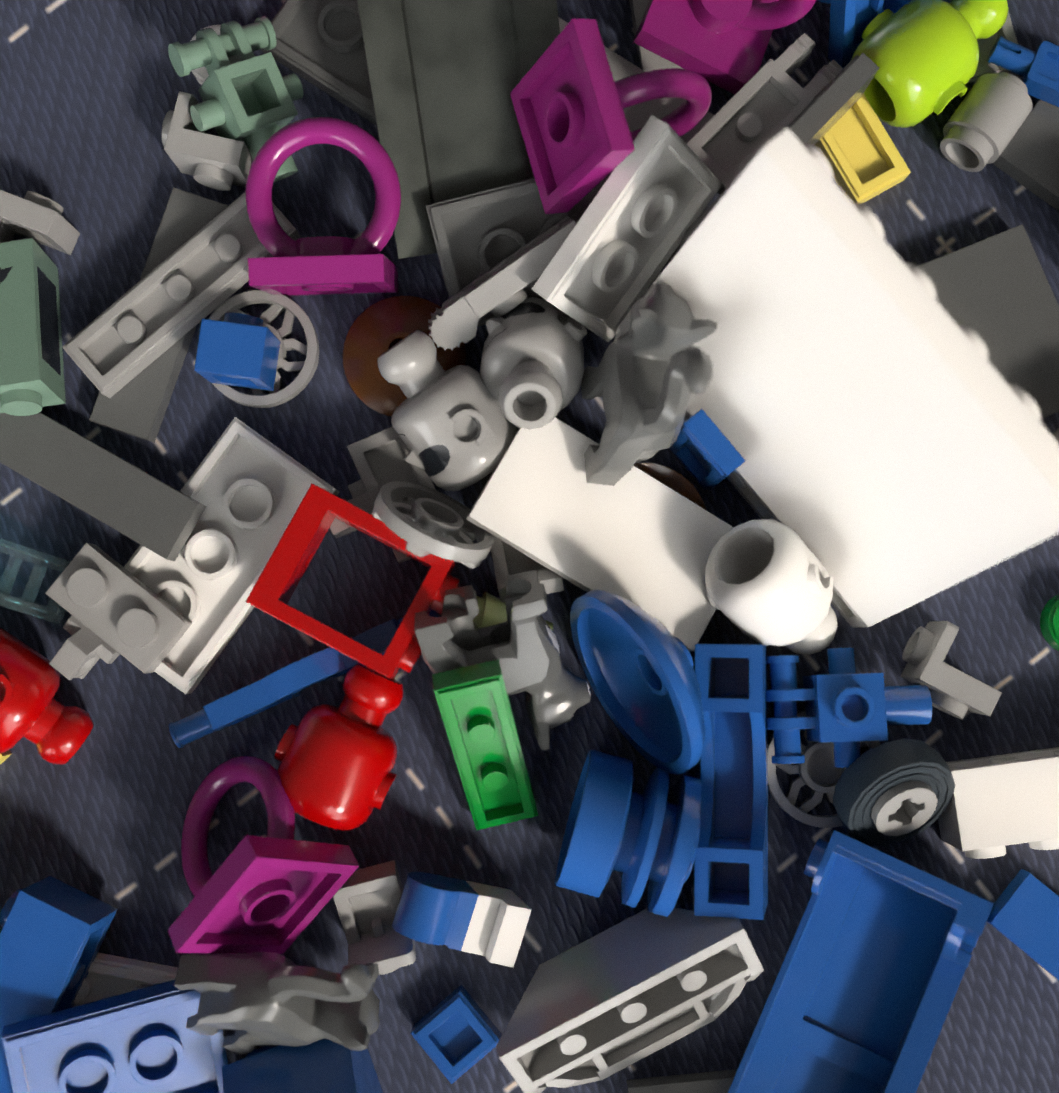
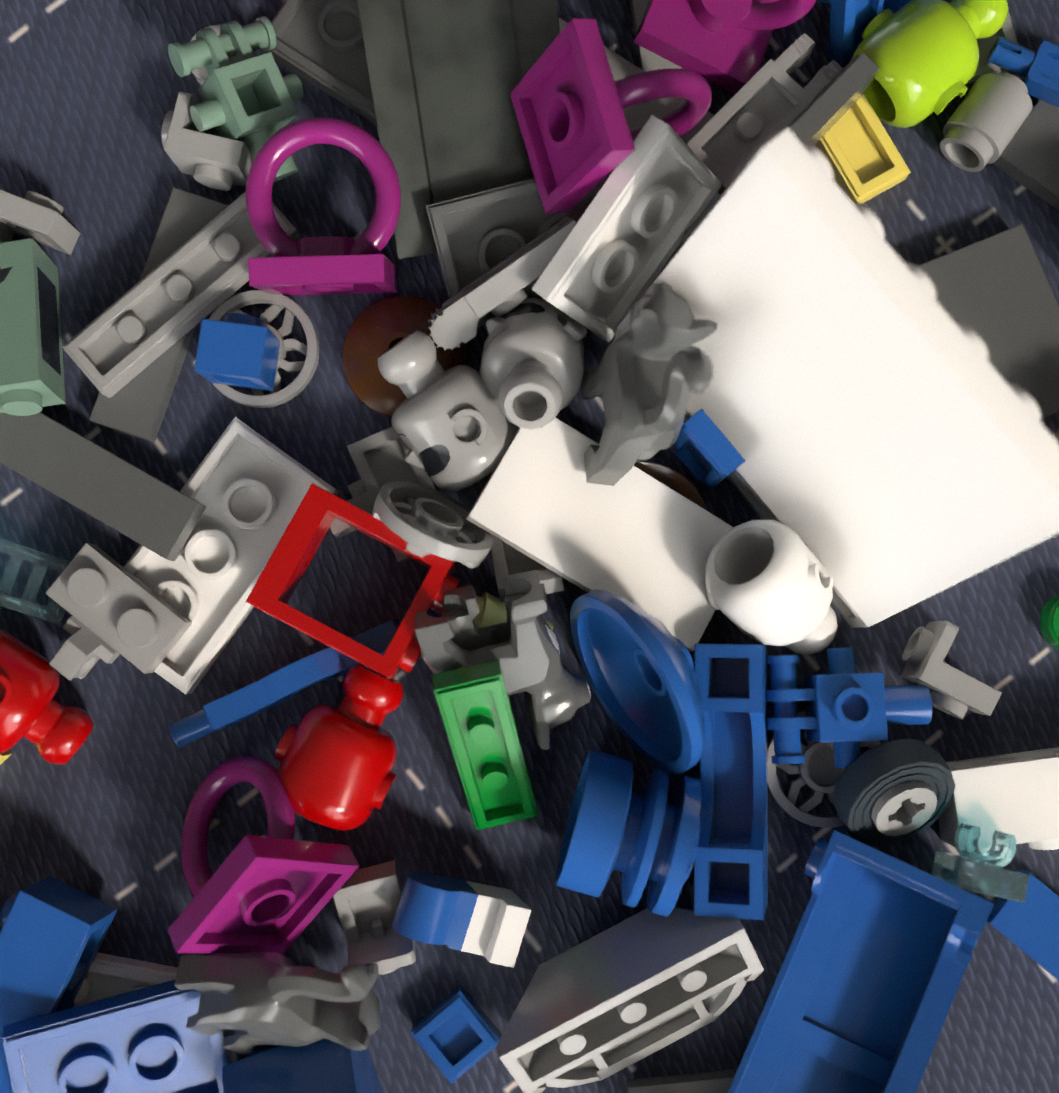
(980, 871): none -> clear light blue tile

